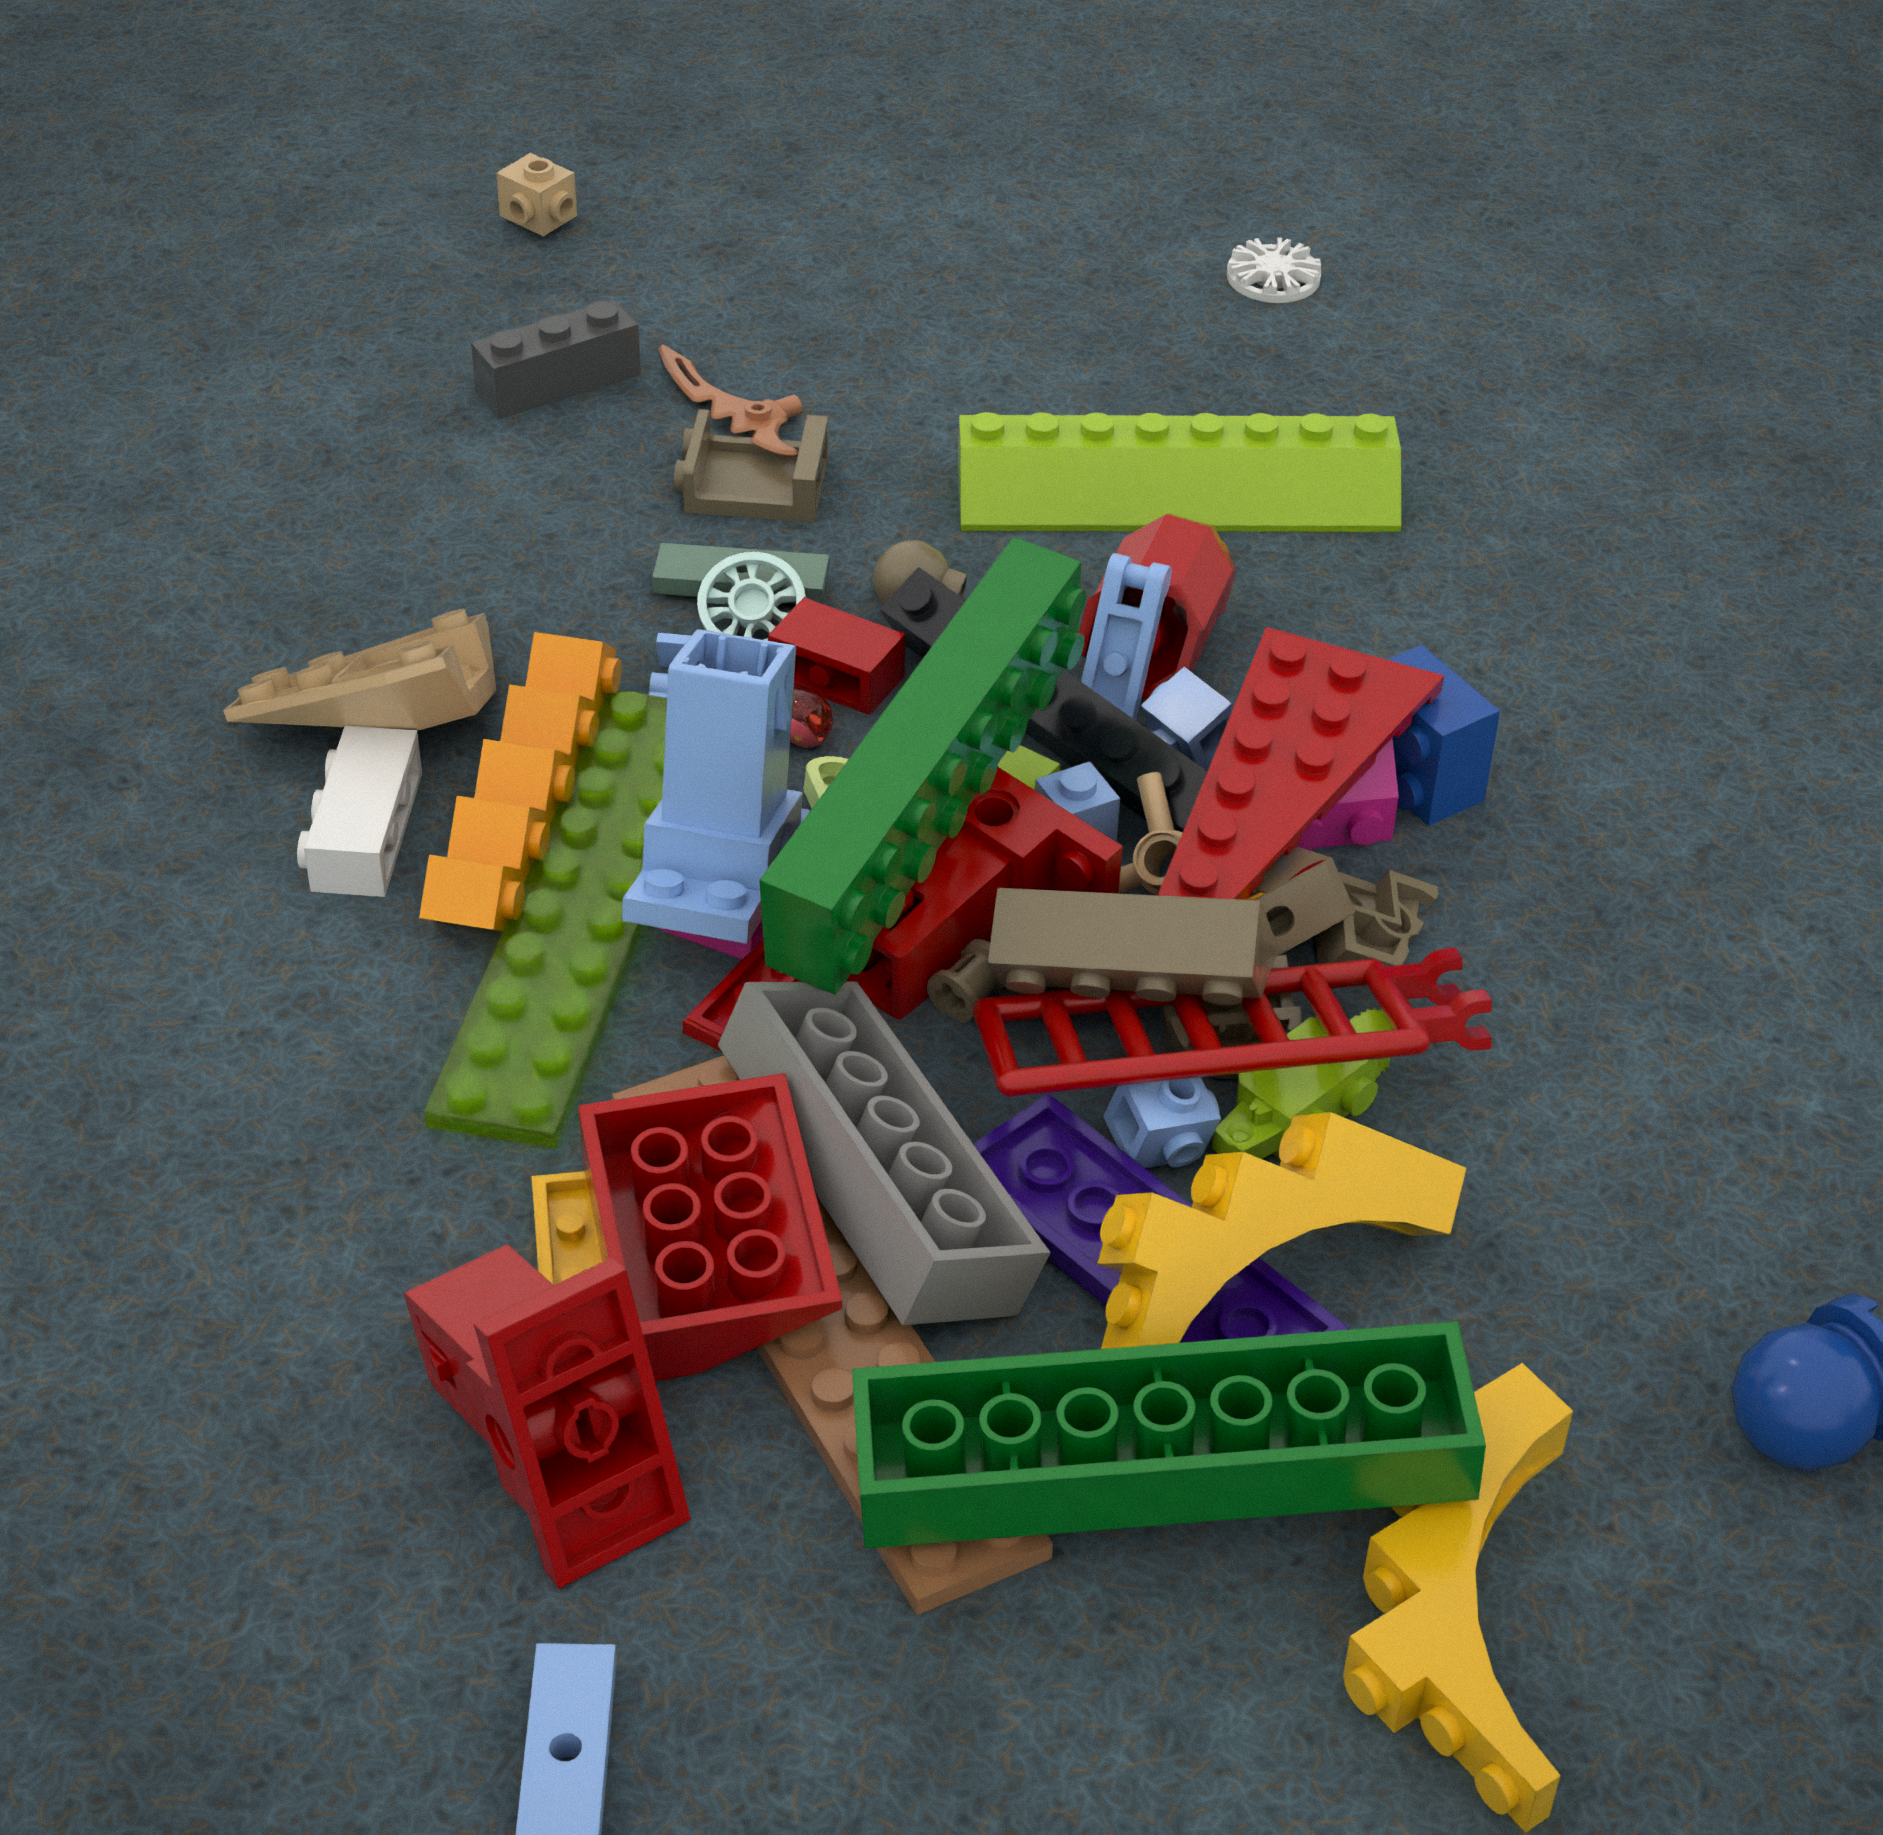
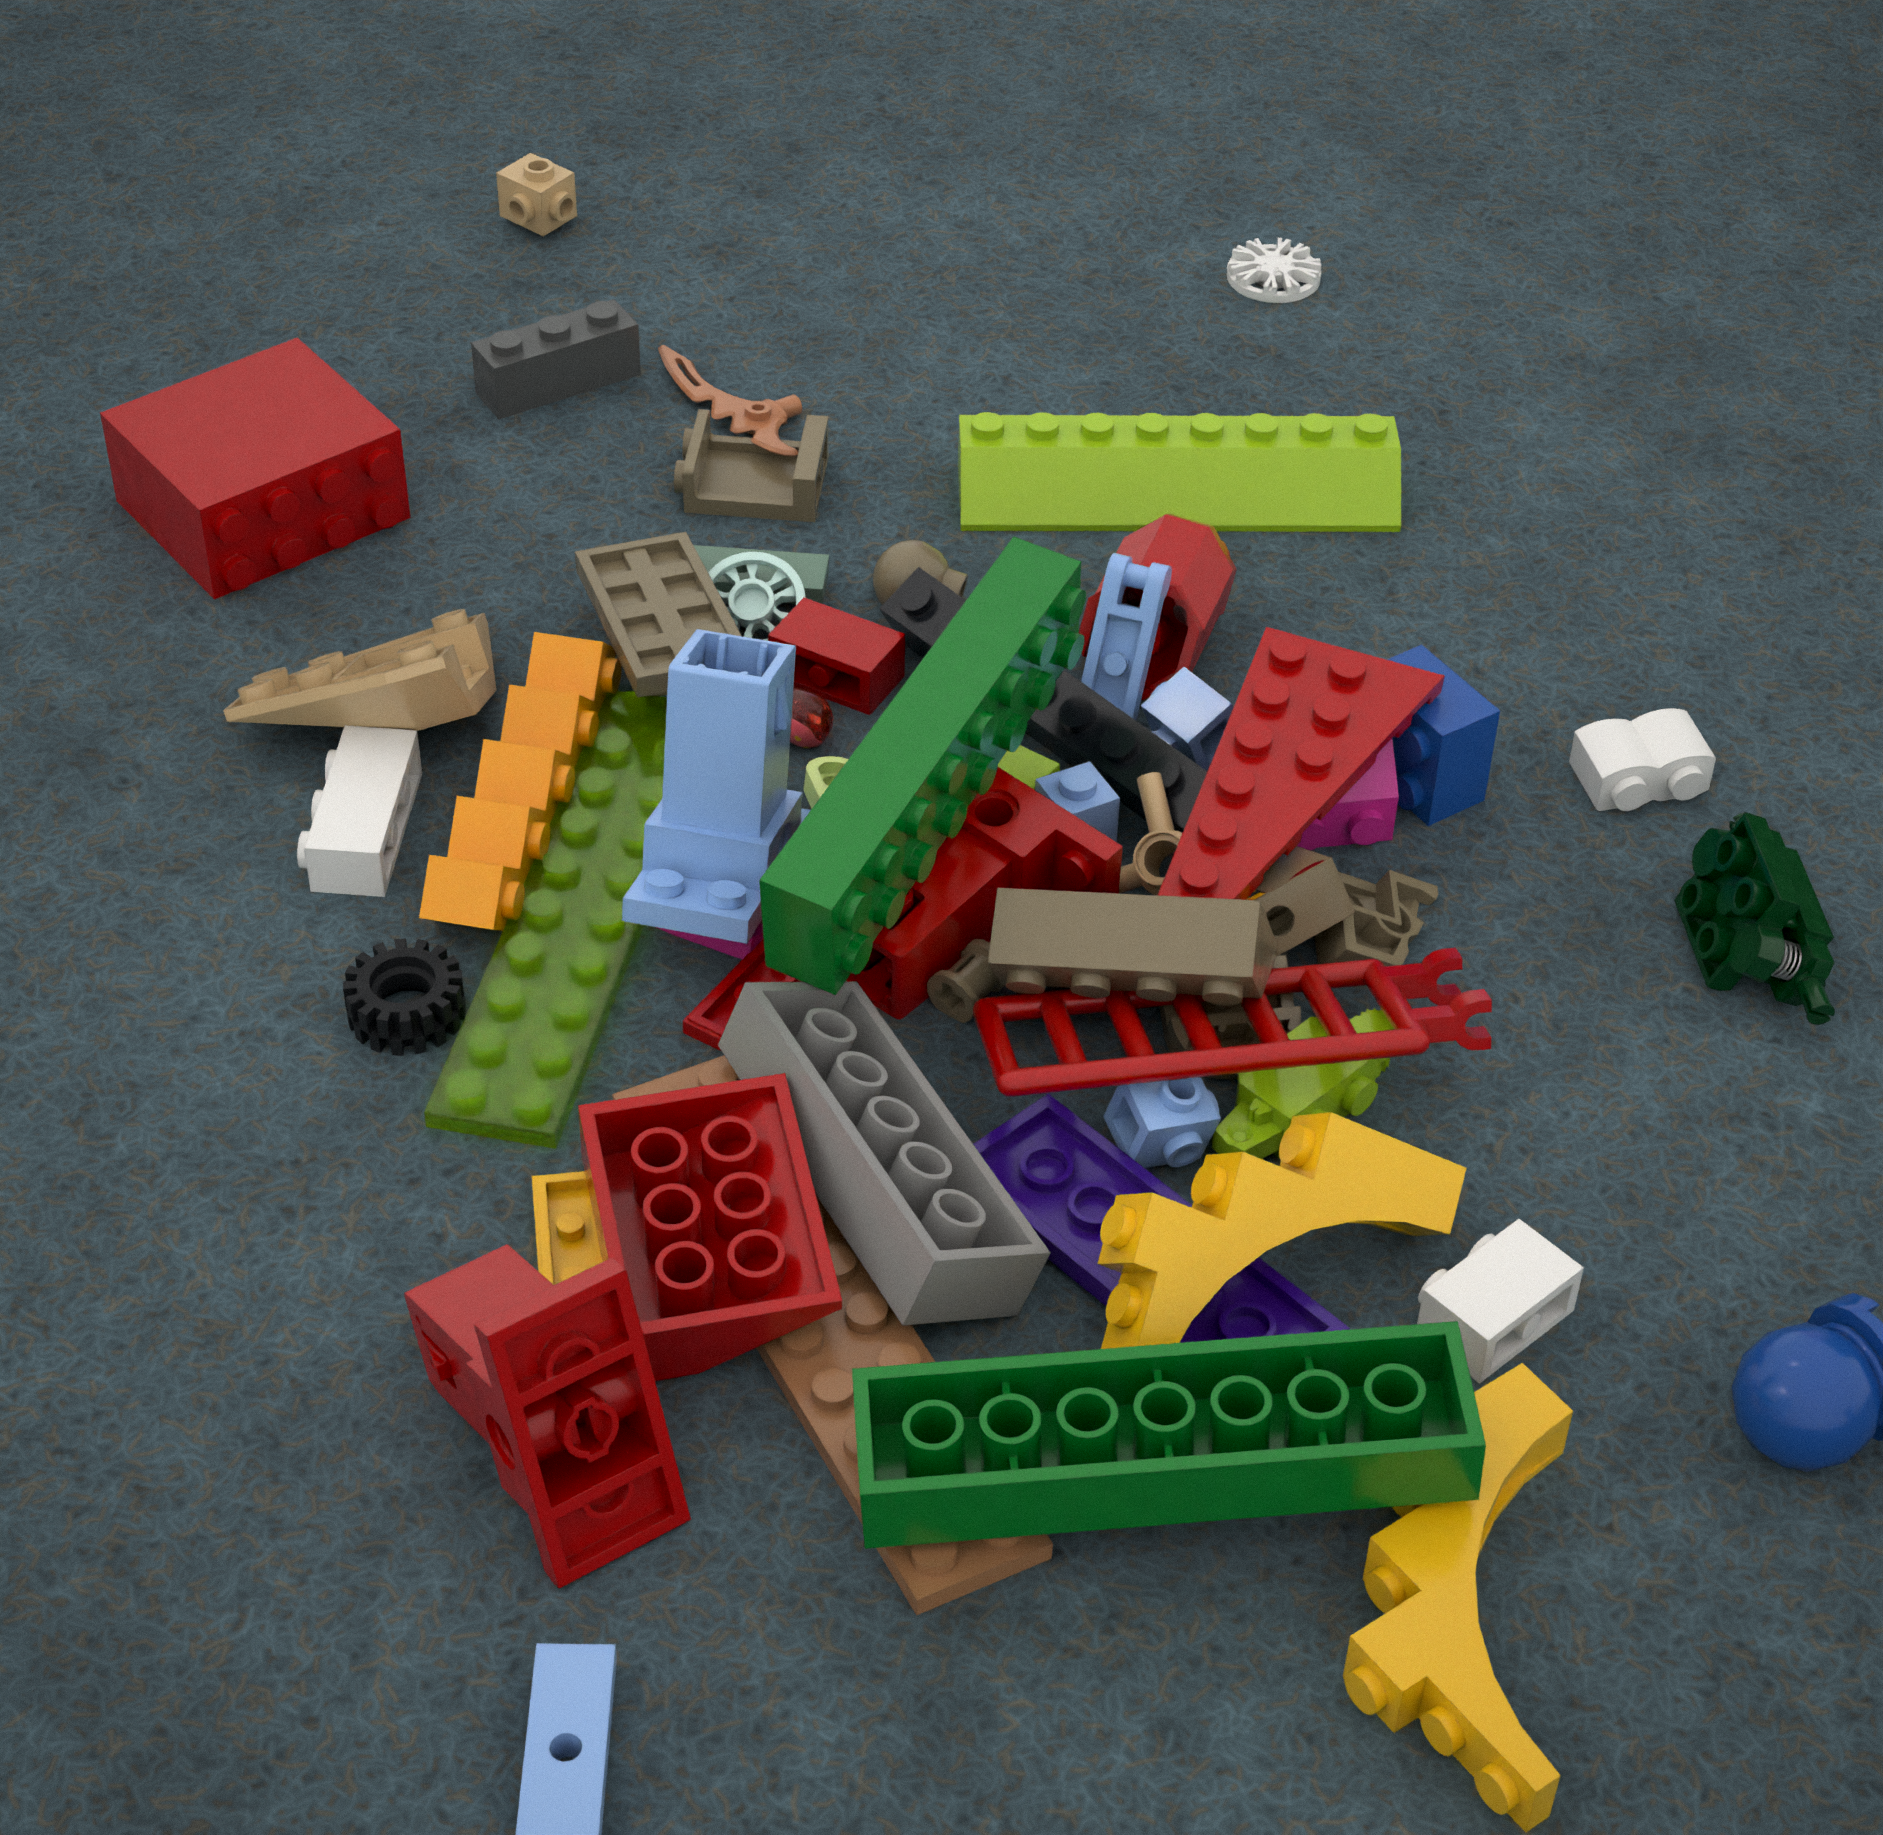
(256, 466): none -> red brick
(406, 1022): none -> black tyre
(651, 603): none -> dark tan plate
(1502, 1295): none -> white brick
(1642, 760): none -> white brick
(1757, 916): none -> dark green piece

